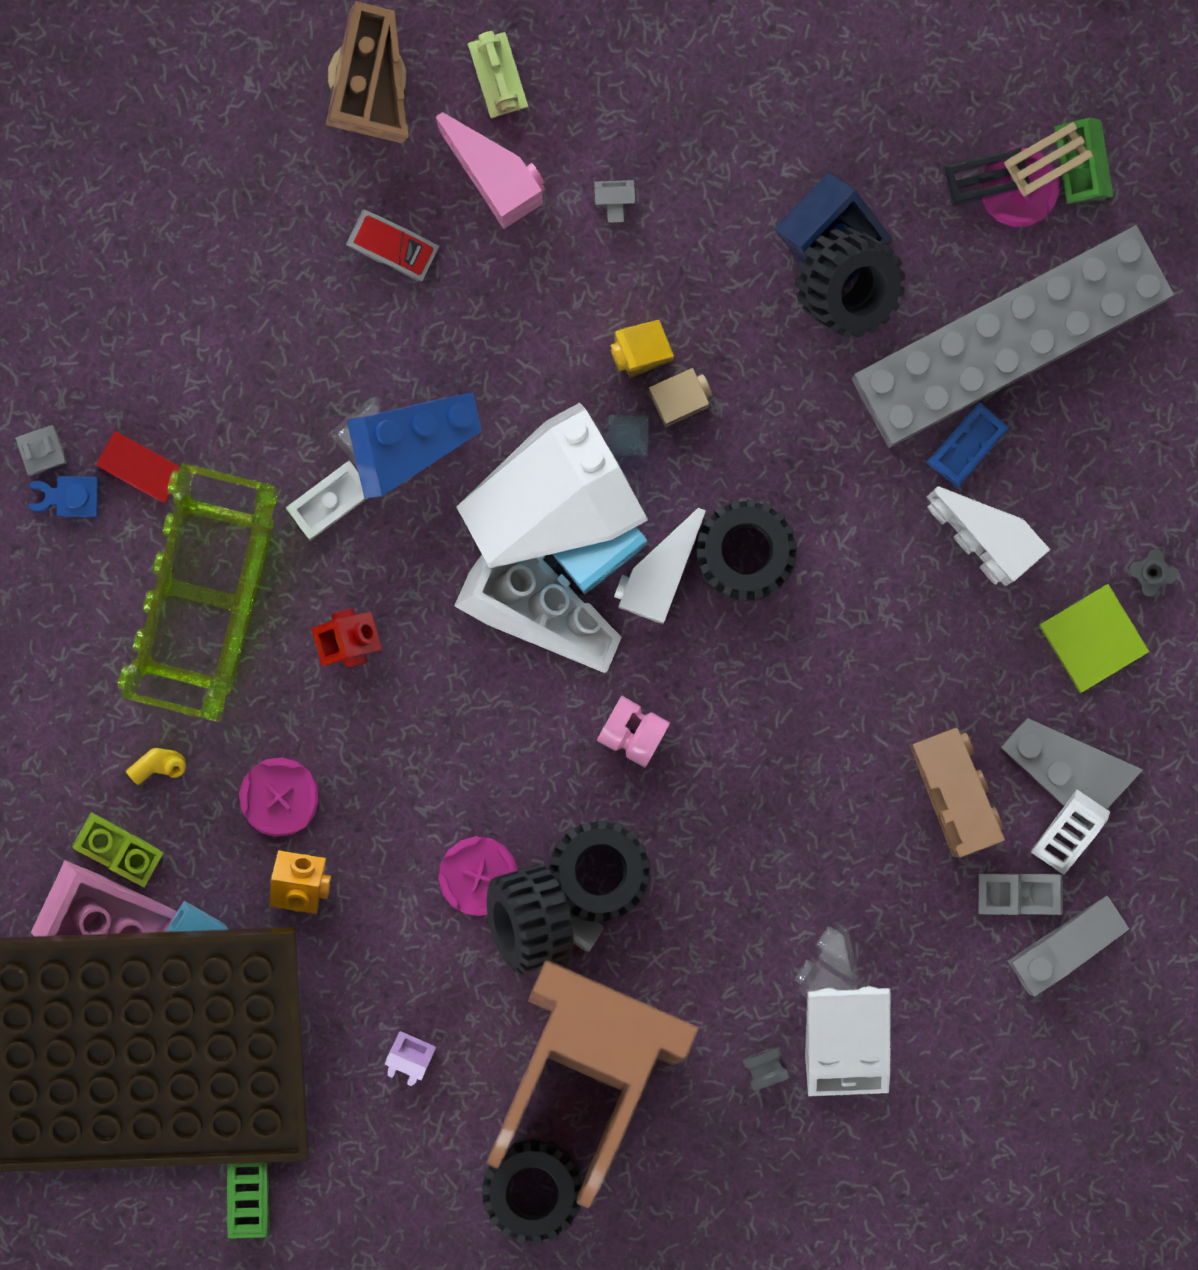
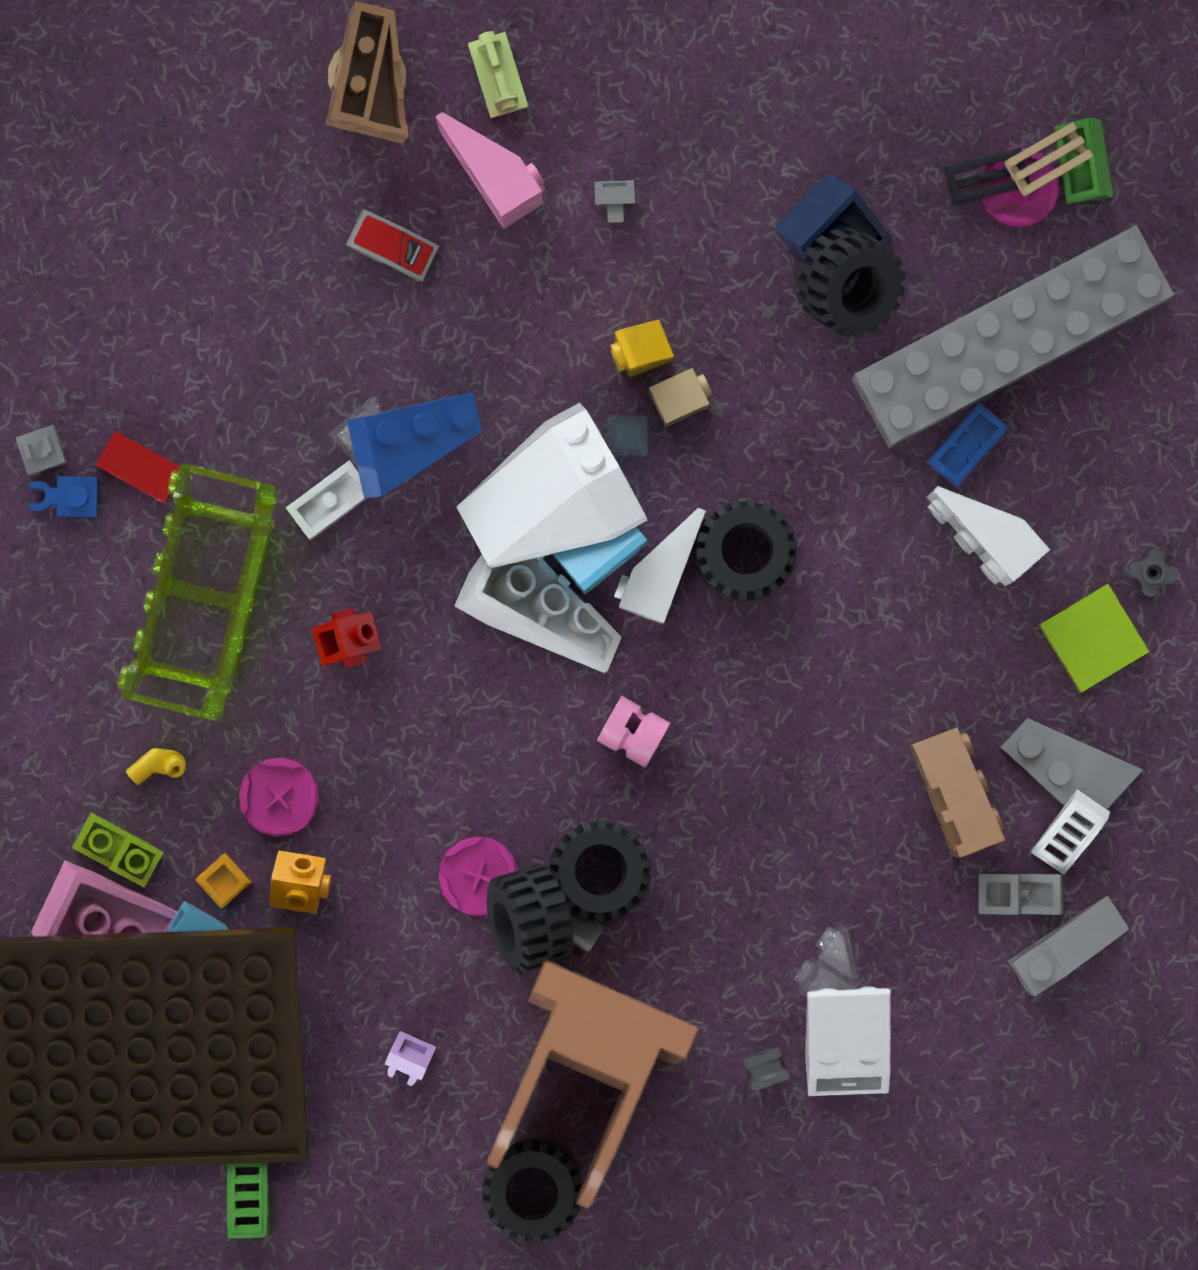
(223, 880): none -> light orange tile

